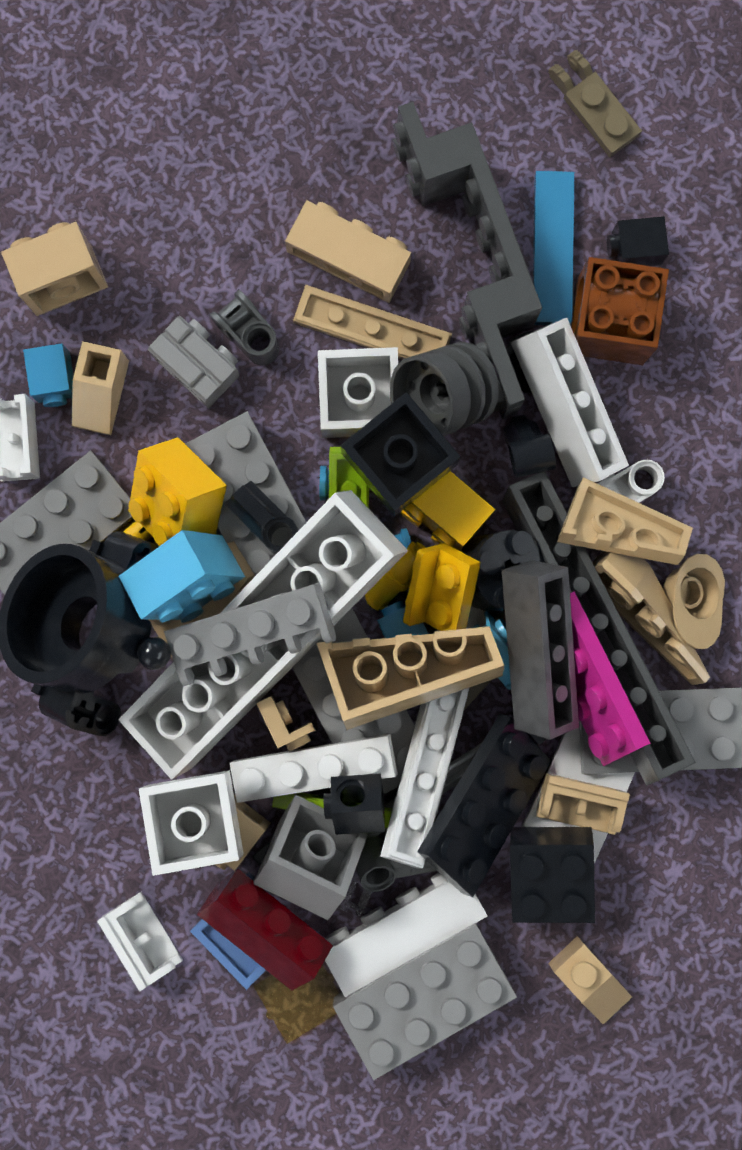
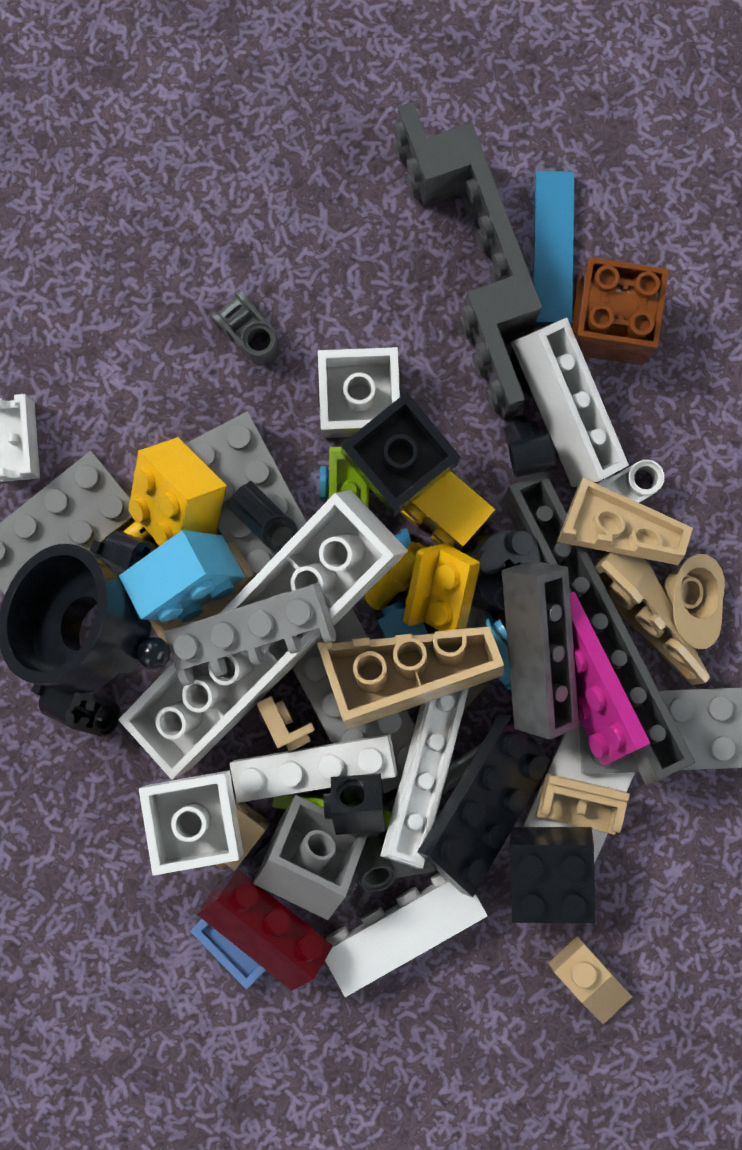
(49, 374): dark azure brick -> none
(54, 268): tan brick -> none
(97, 387): tan slope -> none
(140, 941): white hinge -> none
(194, 360): light grey brick -> none
(299, 1009): clear yellow piece -> none
(348, 250): tan brick -> none
(366, 324): tan tile -> none
(424, 1001): light grey brick -> none
(449, 384): dark grey wheel -> none
(595, 105): dark tan hinge -> none
(639, 241): black brick -> none

